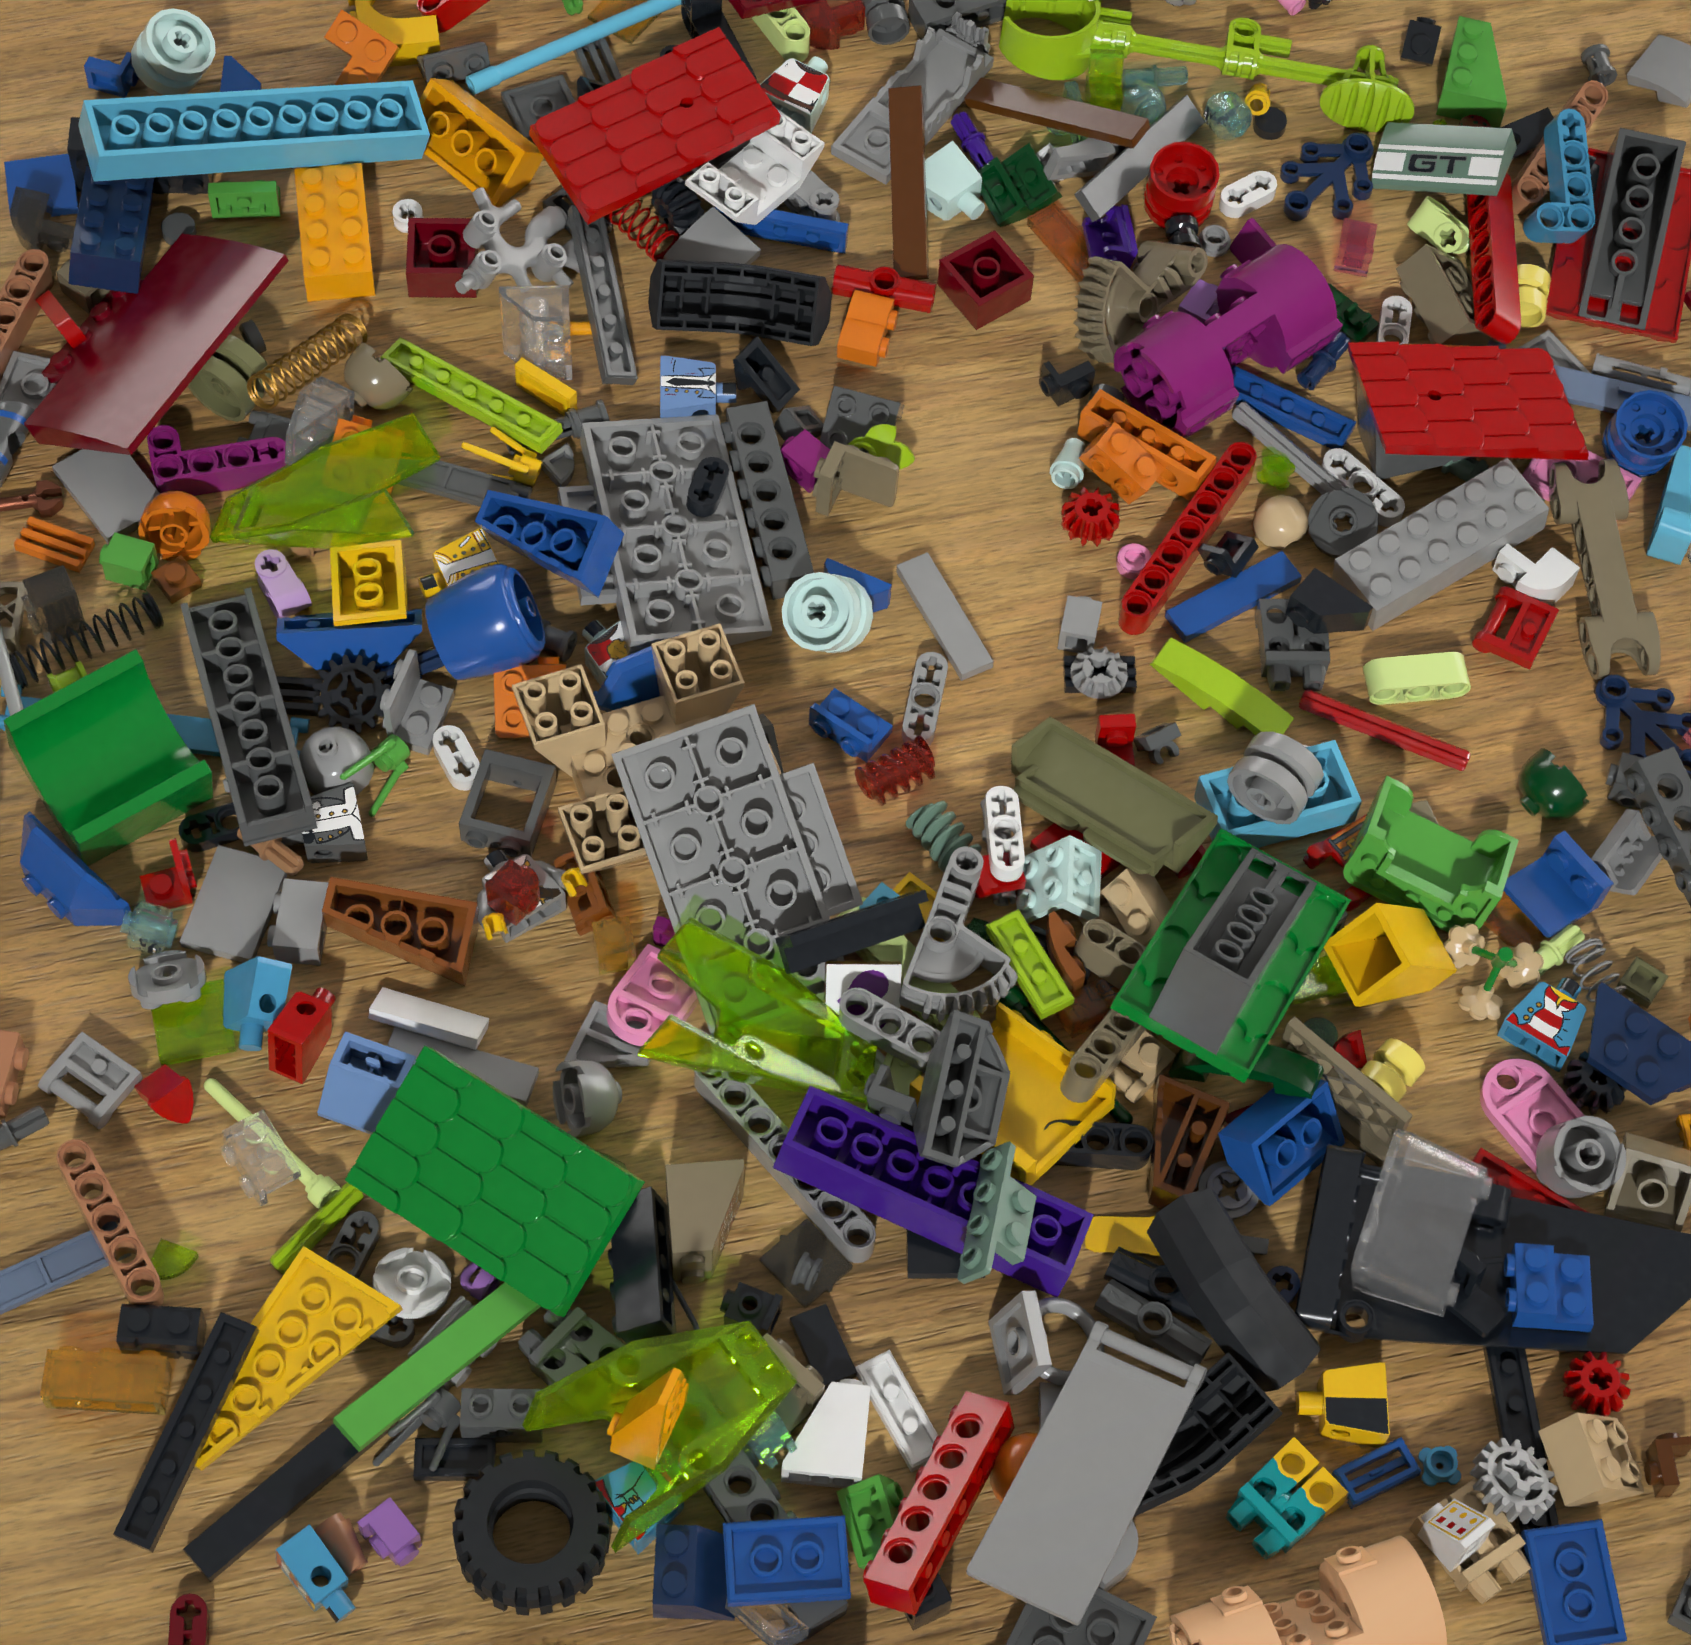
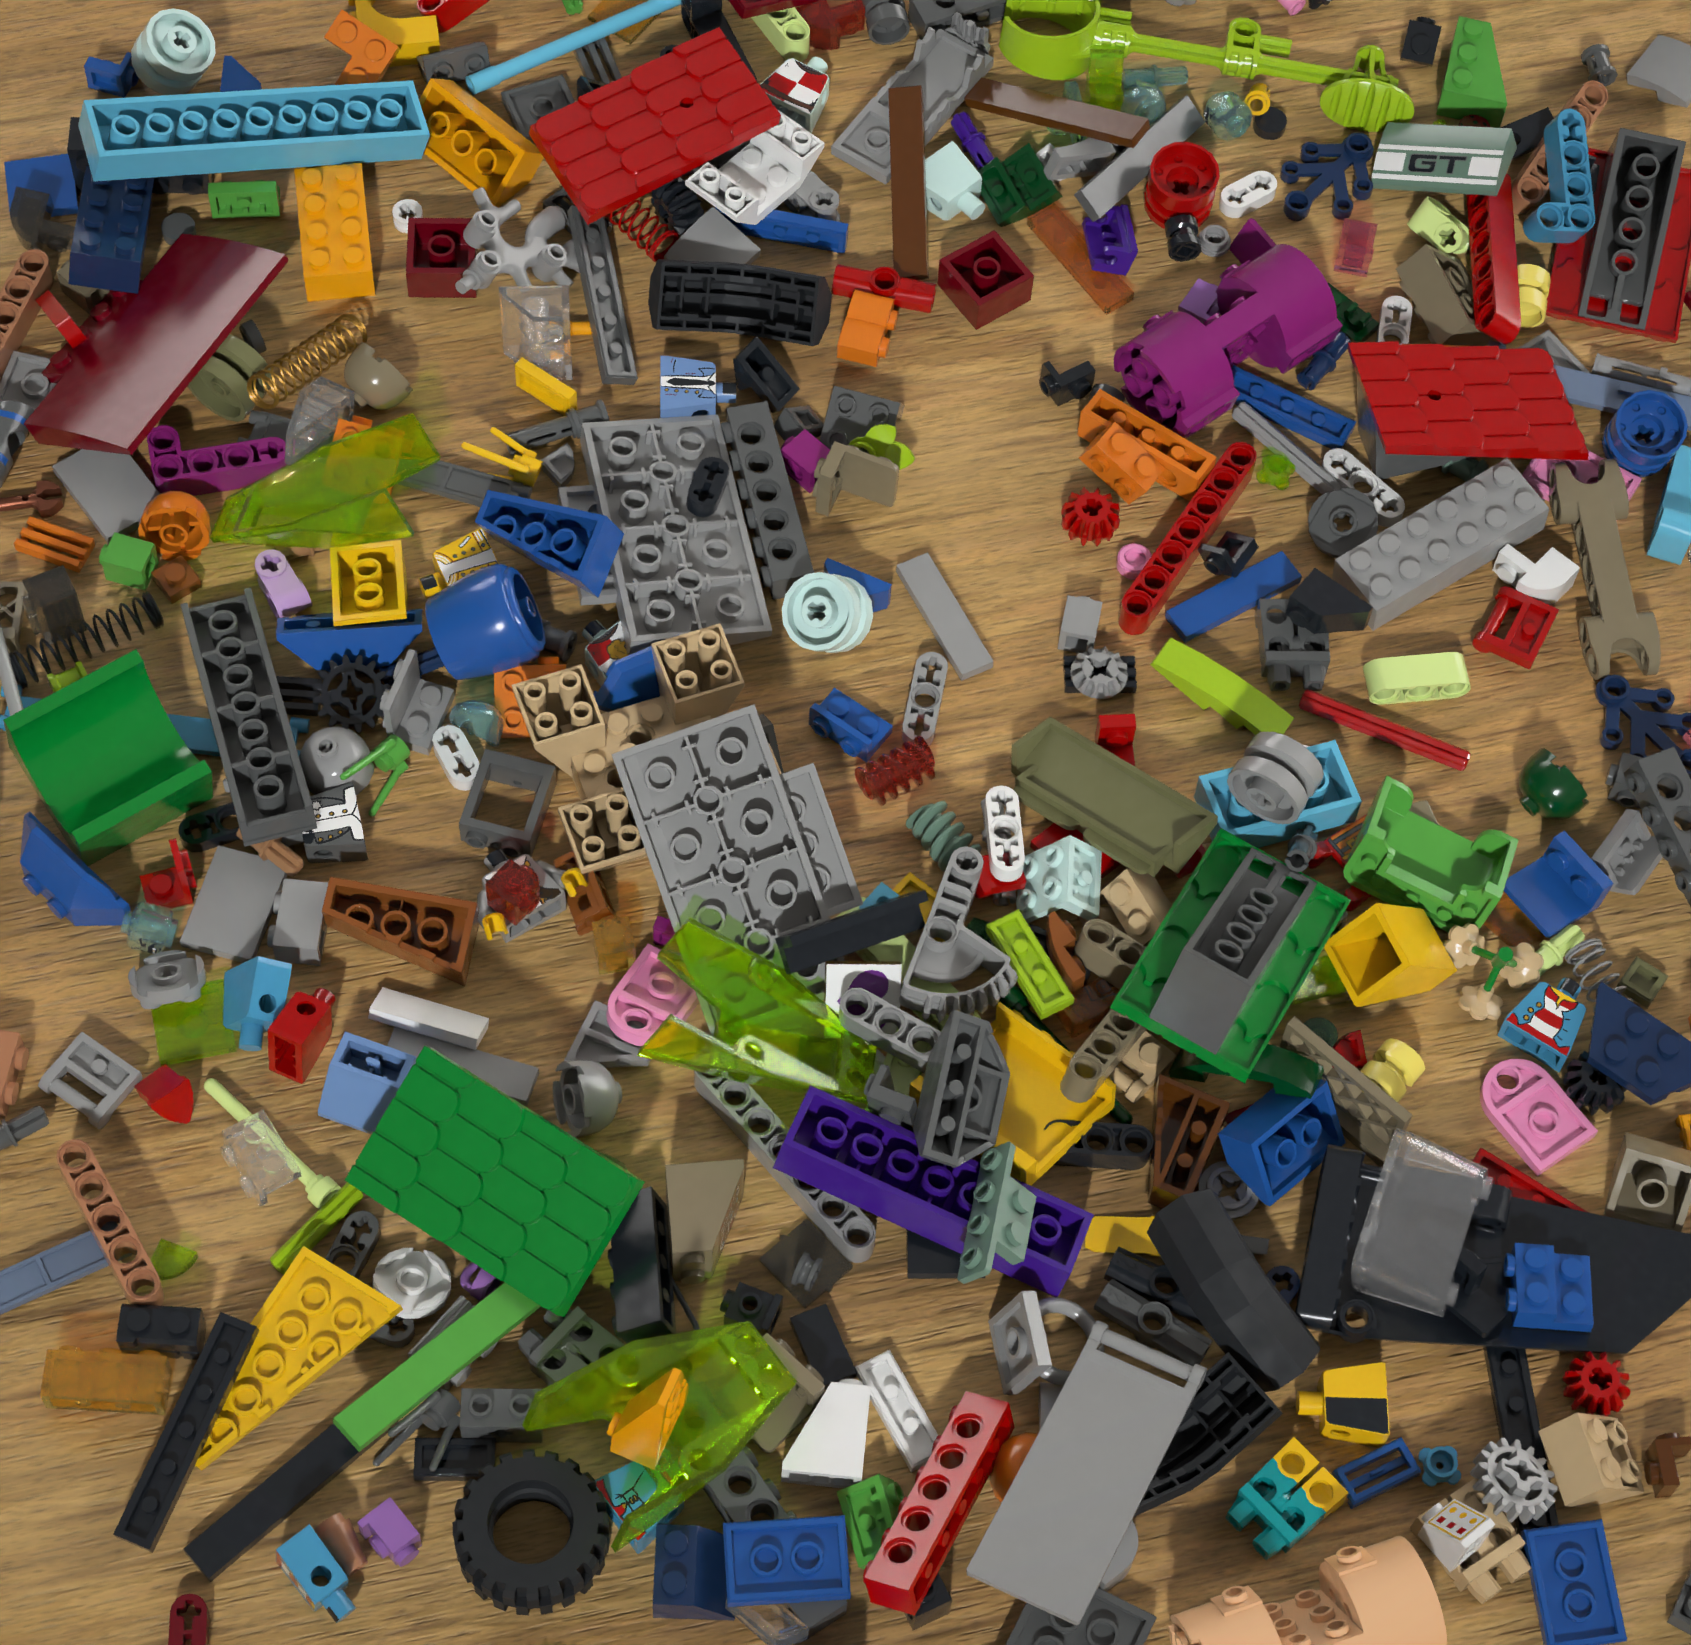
(473, 396): lime tile -> none
(478, 719): none -> clear light blue hair
(770, 1440): clear light blue tile -> none
(1067, 468): light aqua cone -> none
(1134, 297): dark tan arm -> none
(1156, 739): dark grey tile -> none
(1280, 521): tan hair -> none
(1301, 849): none -> dark grey axle
(1580, 1157): light grey brick -> none

